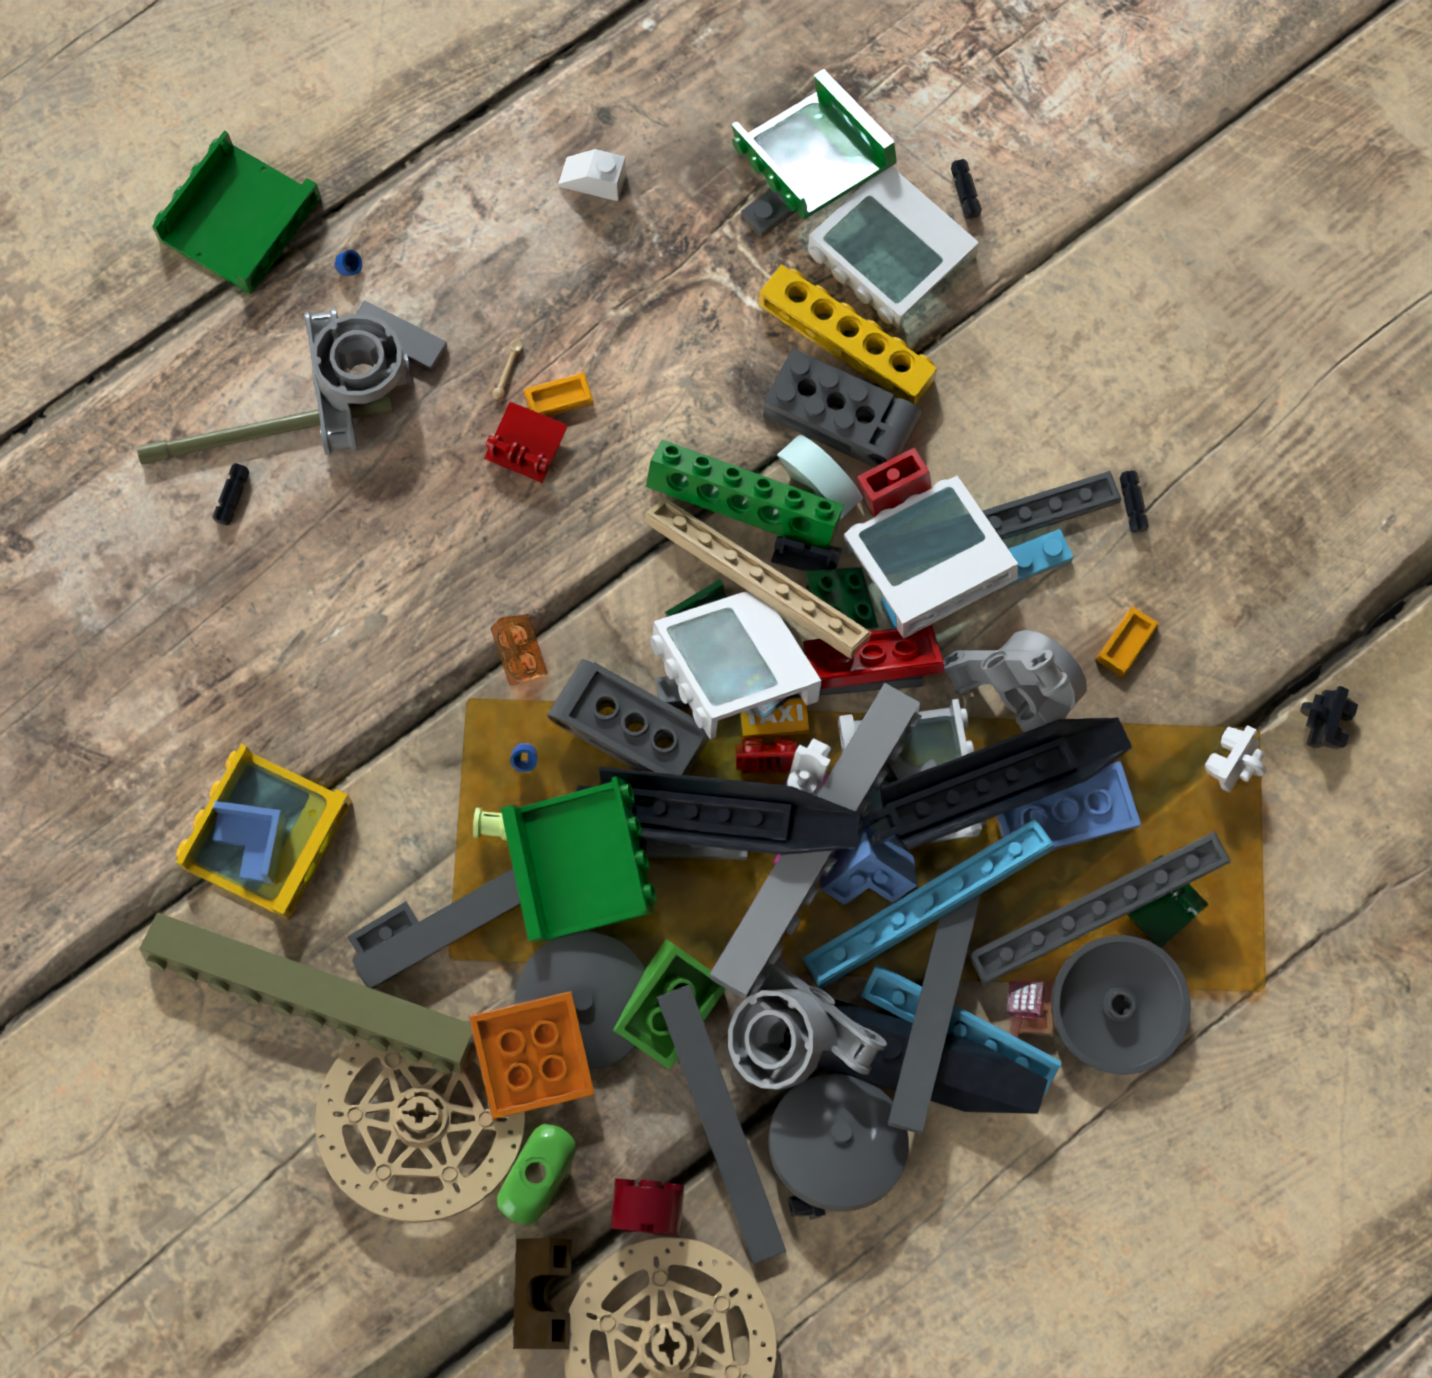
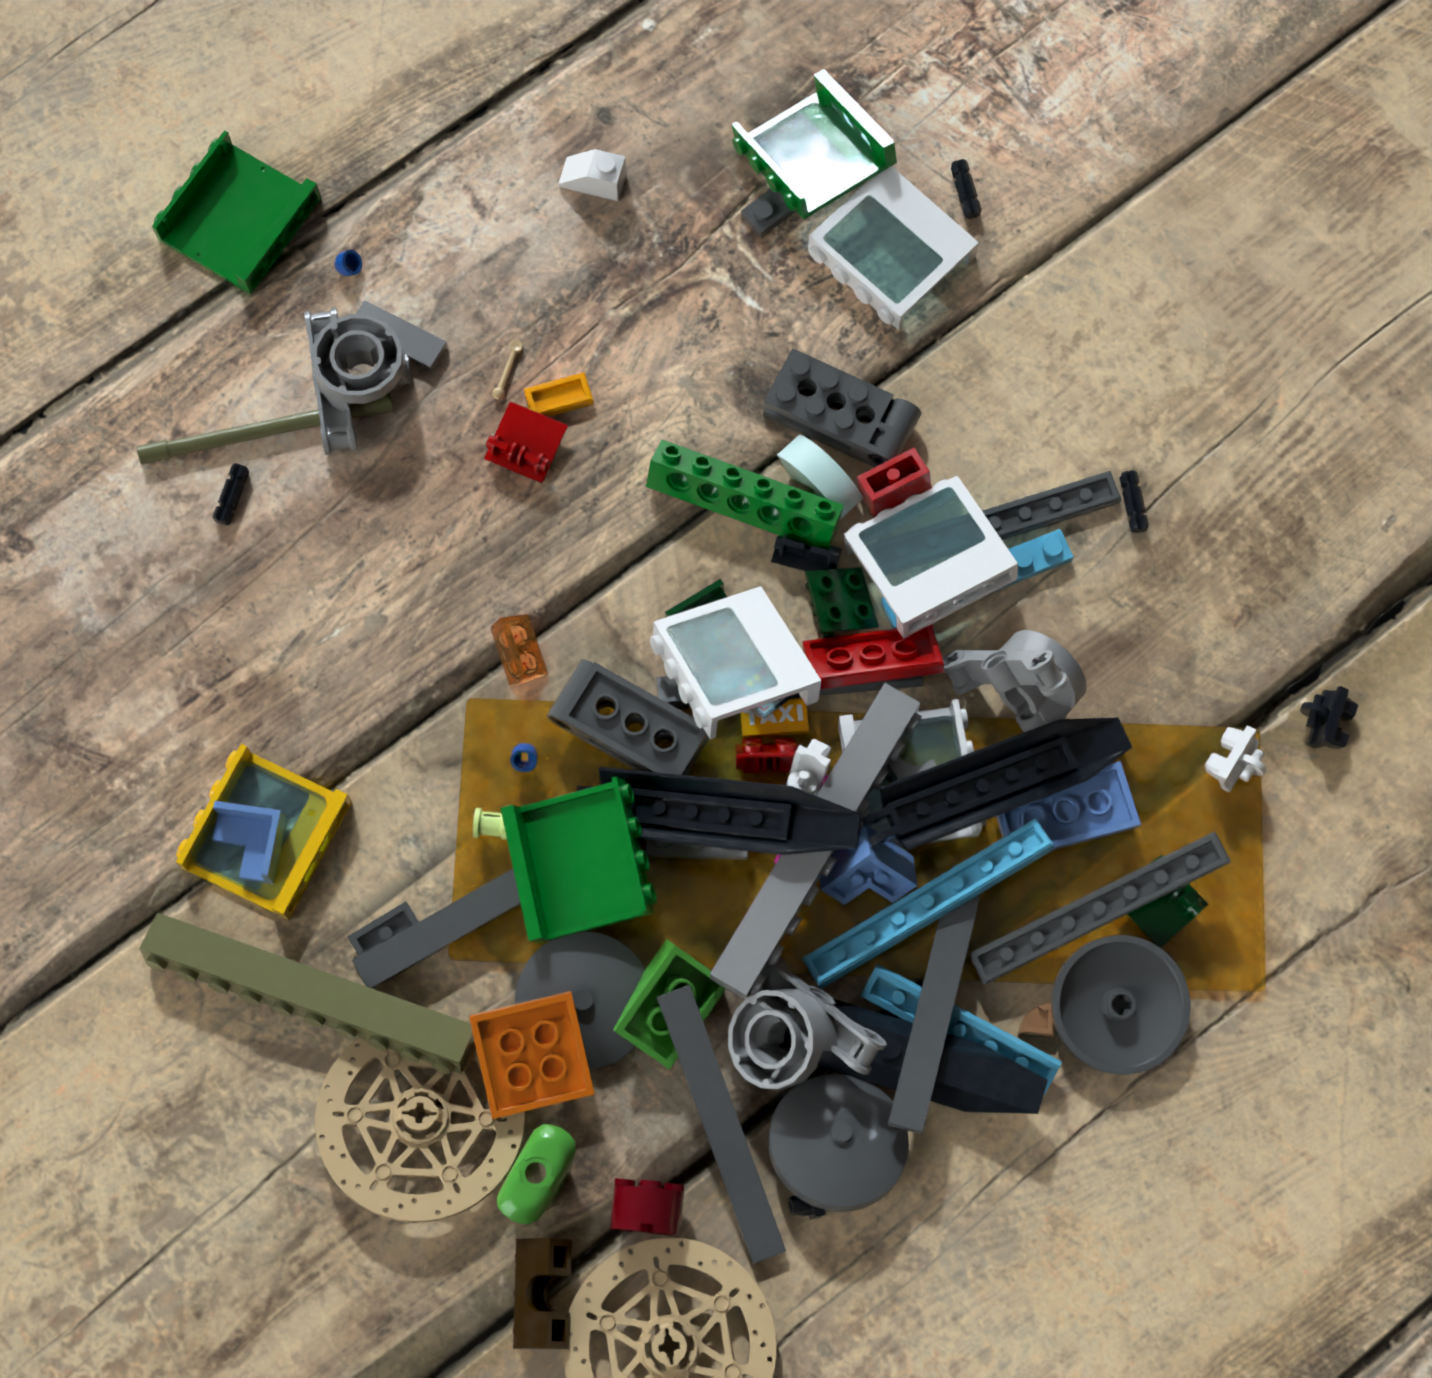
(757, 577): tan tile -> none
(852, 351): yellow brick -> none
(1025, 999): clear pink tile -> none
(1127, 641): light orange tile -> none

